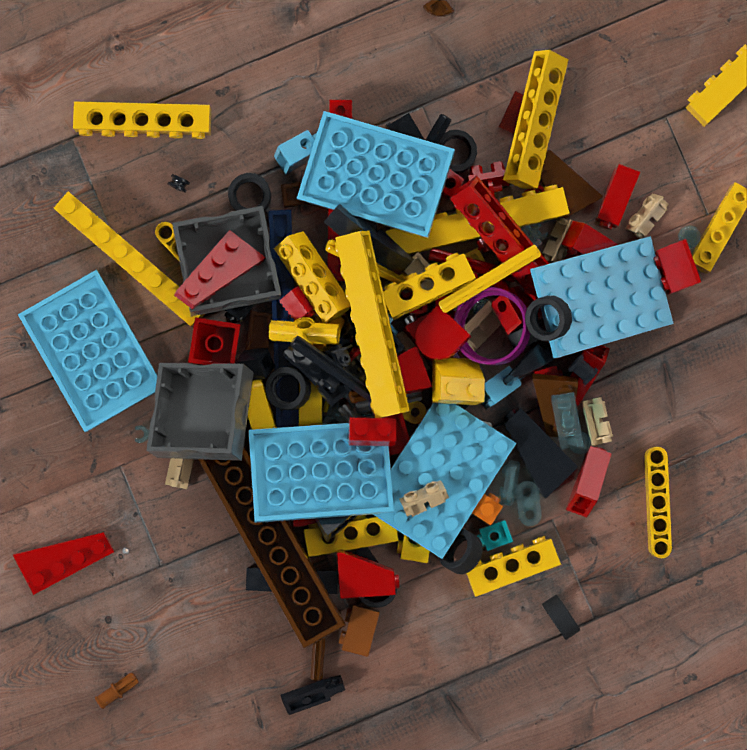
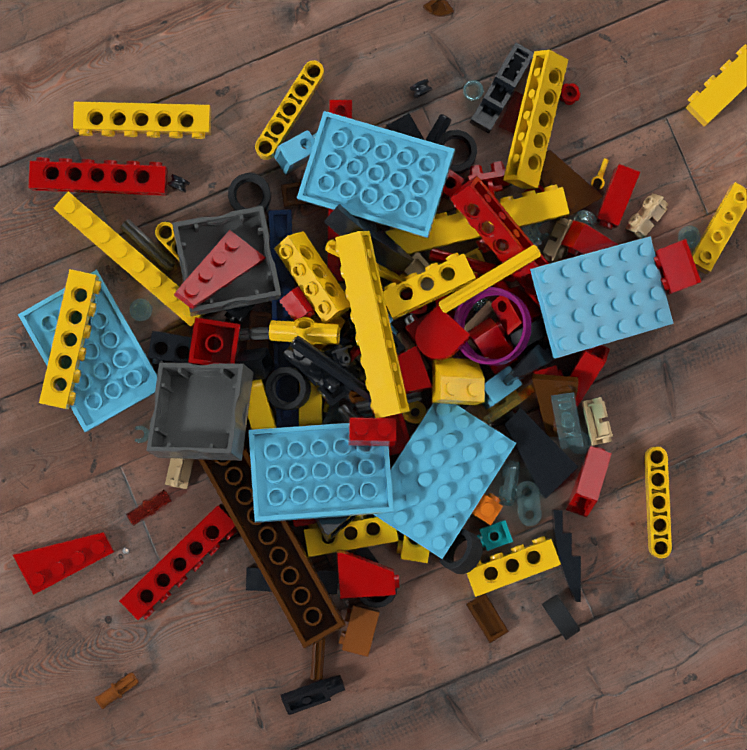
(42, 166): none -> red brick
(75, 282): none -> yellow brick
(133, 599): none -> red brick
(140, 309): none -> clear light blue plate
(148, 245): none -> dark grey axle
(149, 507): none -> clear red pin
(173, 342): none -> black brick
(254, 333): none -> dark grey axle
(293, 99): none -> yellow beam
(414, 501): tan hinge -> none
(421, 88): none -> black bush
(480, 90): none -> clear light blue bush
(487, 617): none -> reddish brown tile
(491, 342): none -> red brick
(502, 88): none -> black slope
(512, 400): none -> clear yellow wing
(532, 322): black tyre -> none
(570, 563): none -> black slope
(574, 89): none -> red plate
(583, 369): black bush -> none
(586, 217): none -> clear light blue plate
(600, 175): none -> yellow hand

